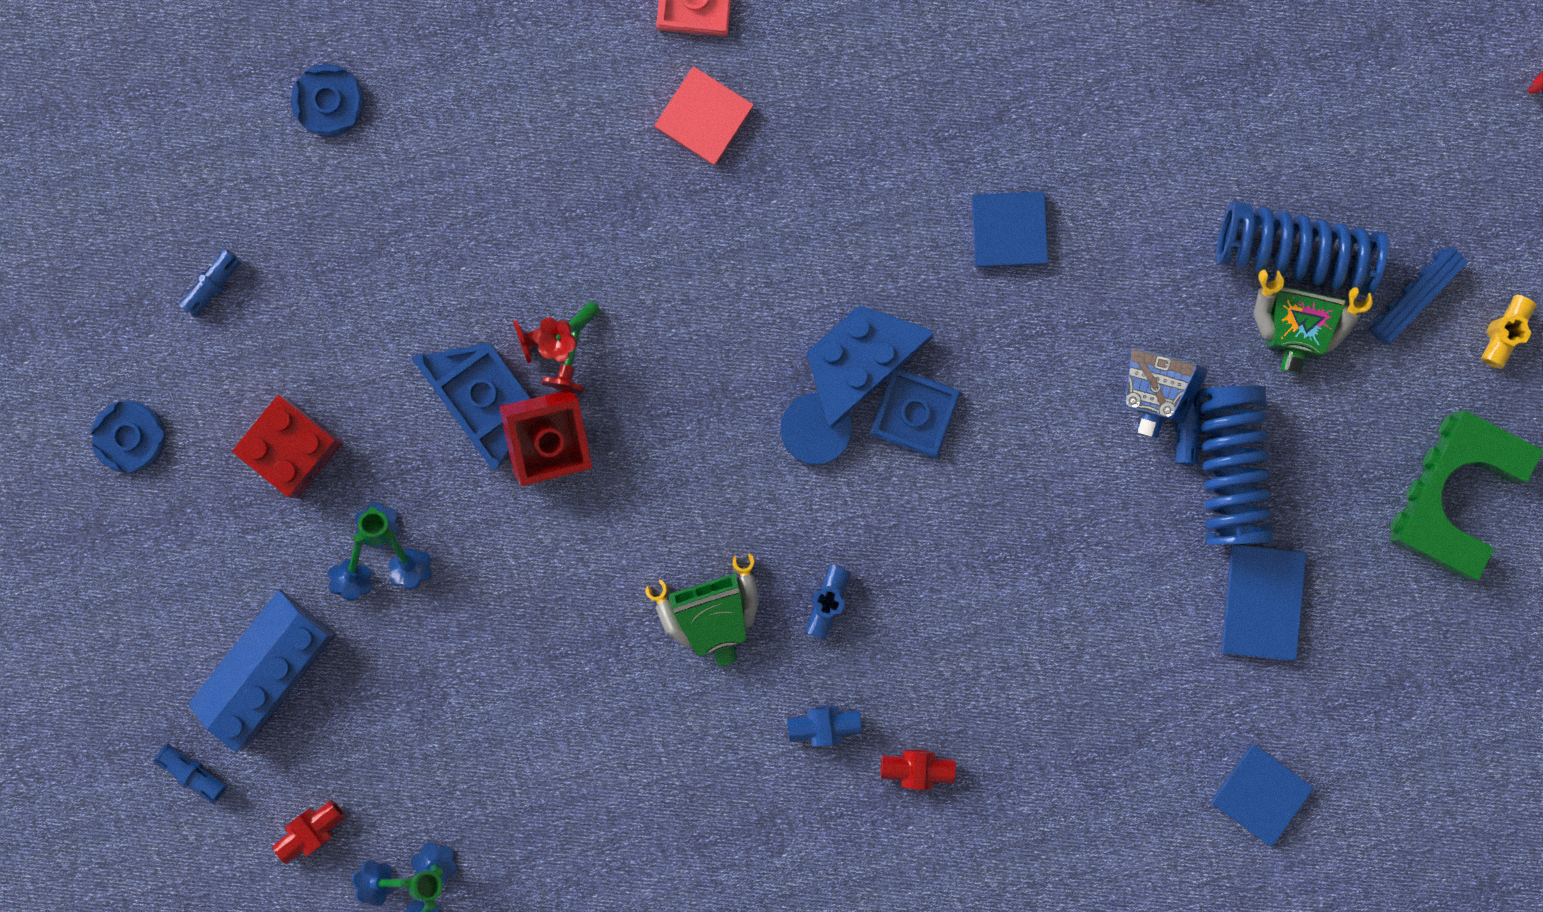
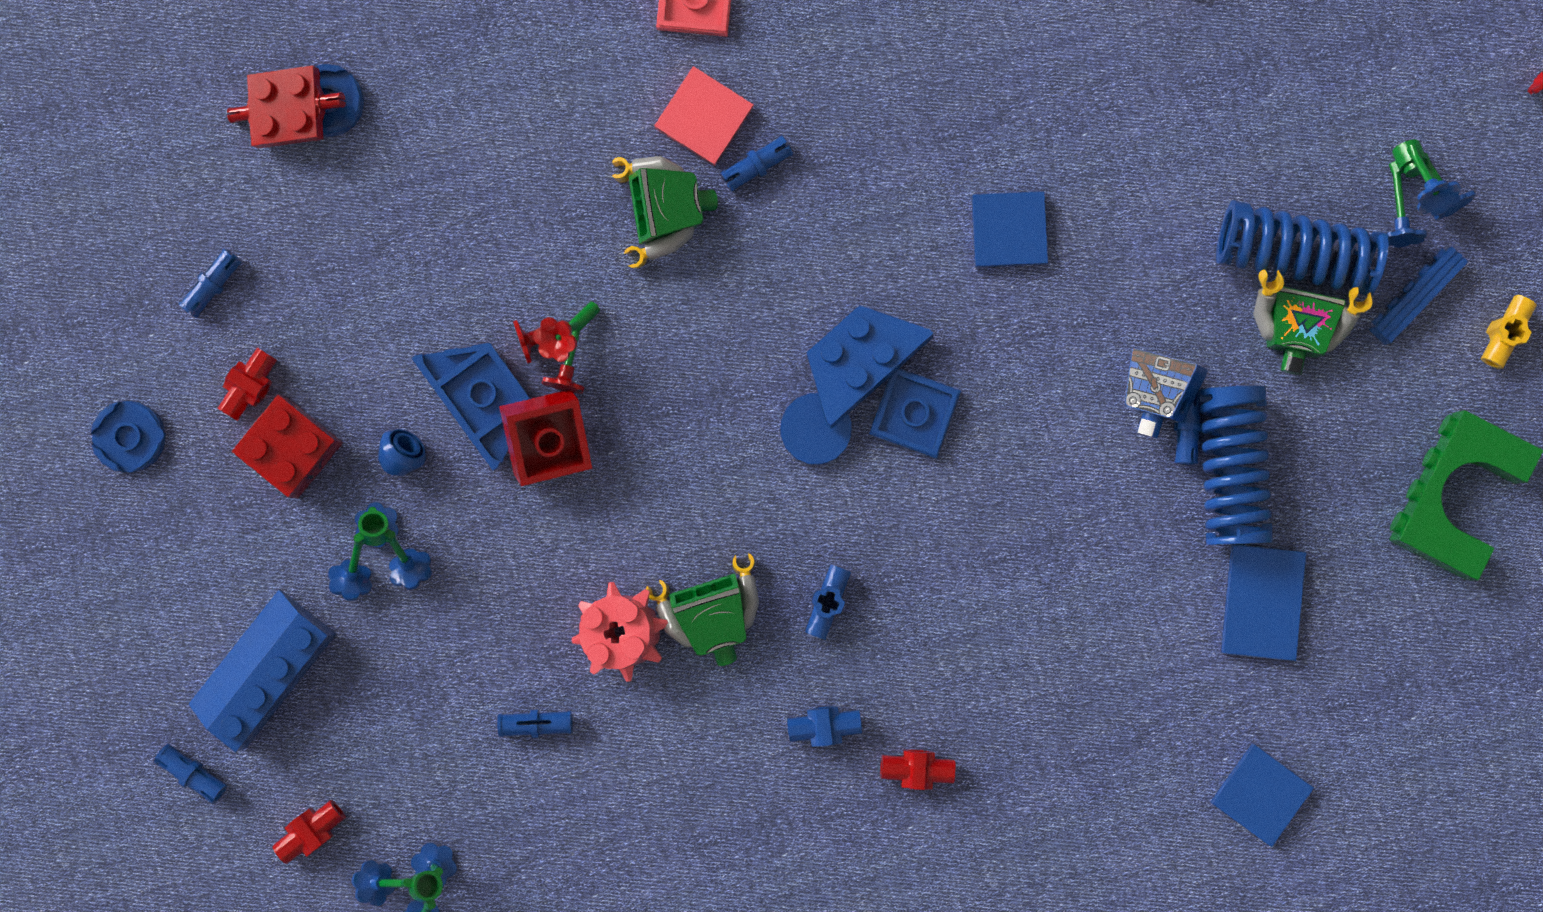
(247, 384): none -> red axle
(285, 107): none -> red plate
(400, 452): none -> blue cone
(510, 723): none -> blue pin
(621, 652): none -> coral brick
(663, 204): none -> green torso
(756, 163): none -> blue pin
(1438, 198): none -> plant

